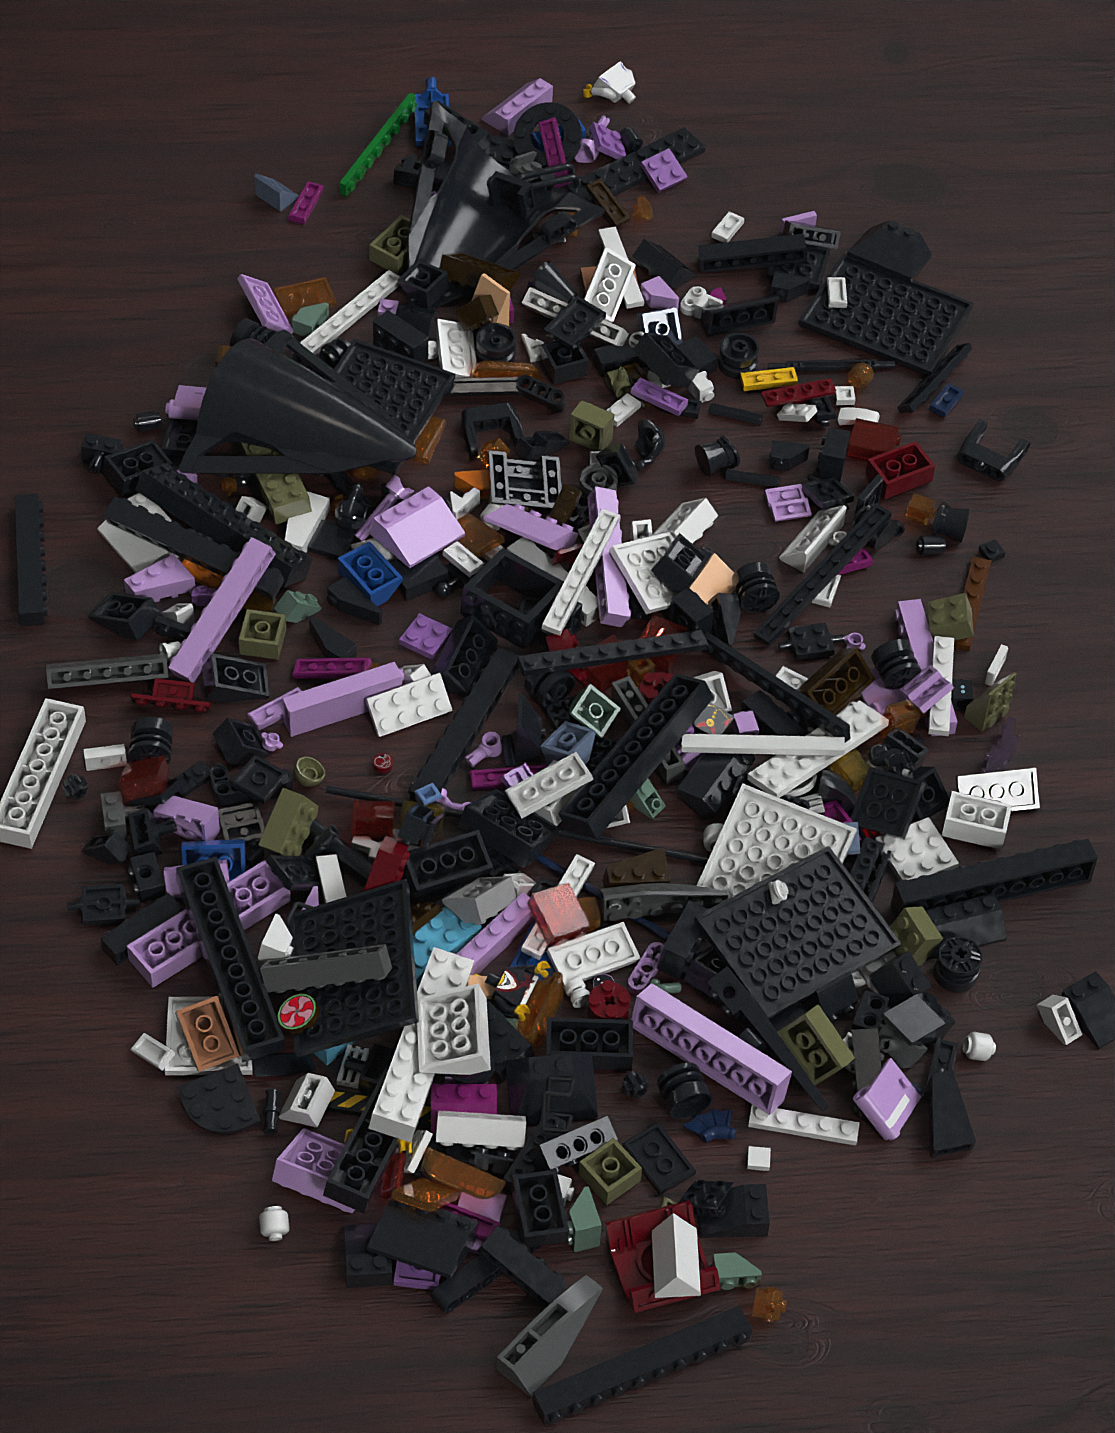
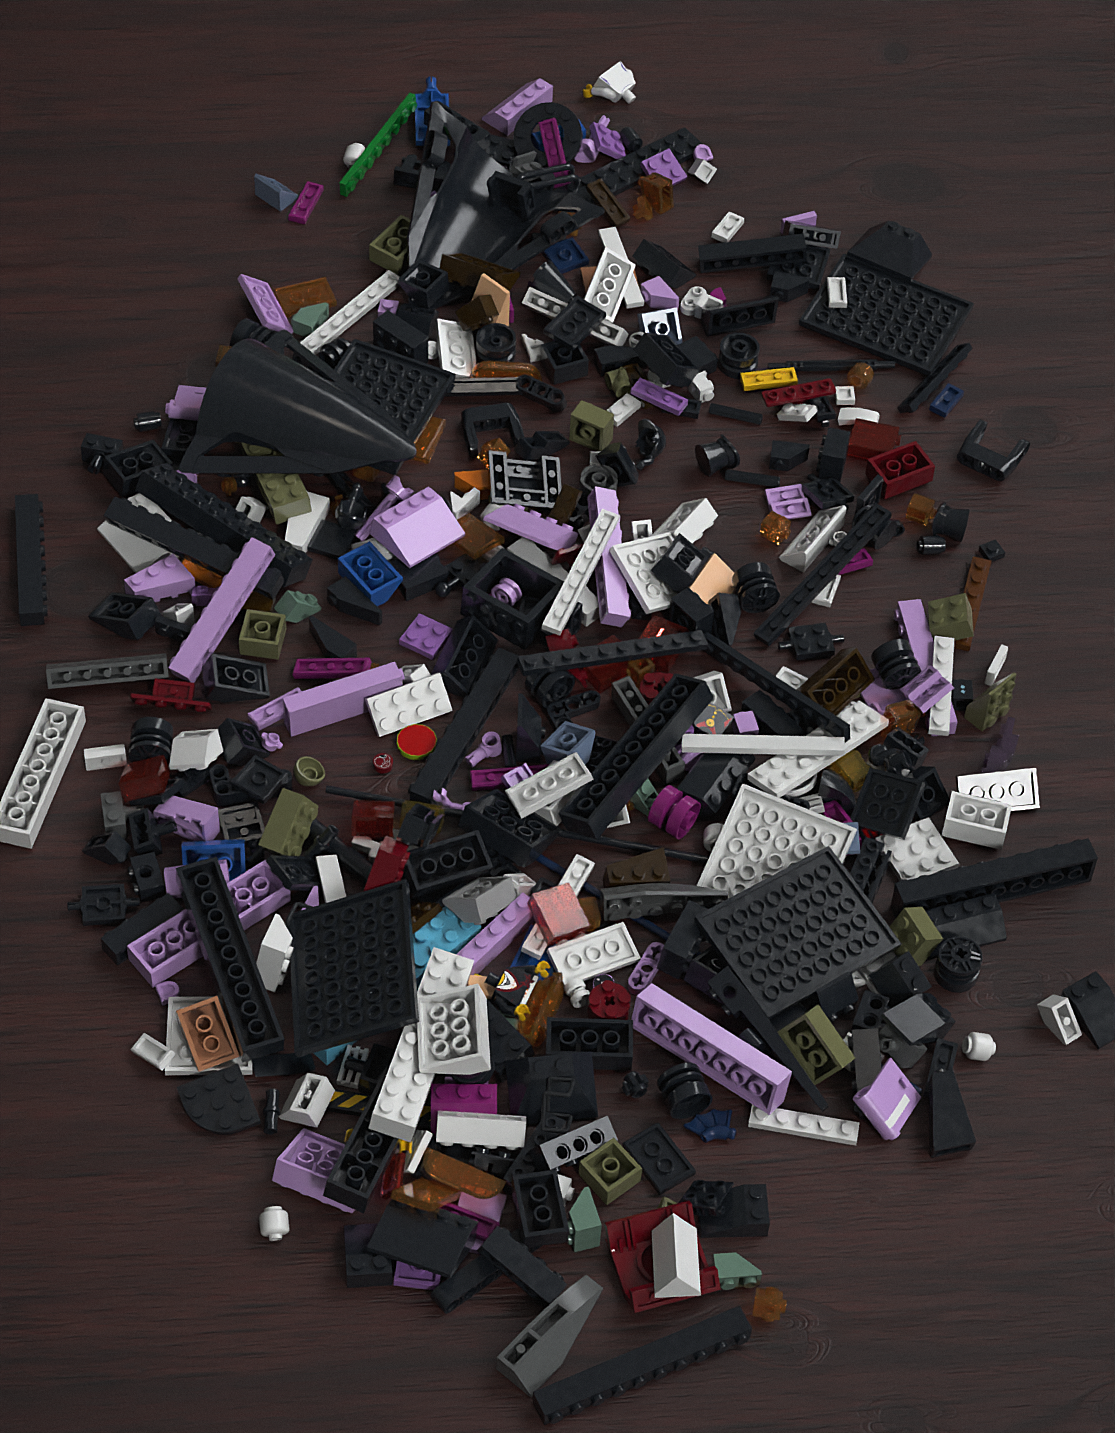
(75, 786): black gear -> none
(166, 990): none -> lavender tile
(170, 649): white piece -> none
(195, 749): none -> white slope
(298, 1013): tile -> none
(326, 968): dark grey brick -> none
(352, 154): none -> white head
(416, 741): none -> red tile
(427, 794): medium blue slope -> none
(463, 559): white plate -> none
(507, 591): none -> lavender wheel
(566, 255): none -> dark blue tile
(594, 710): sand green slope -> none
(657, 191): none -> clear orange torso
(670, 988): sand green arm -> none
(674, 812): none -> magenta wheel
(702, 170): none -> white panel
(703, 152): none -> lavender tile
(758, 1158): white tile -> none
(775, 527): none -> clear orange brick
(778, 891): white plate -> none
(855, 640): lavender plate -> none

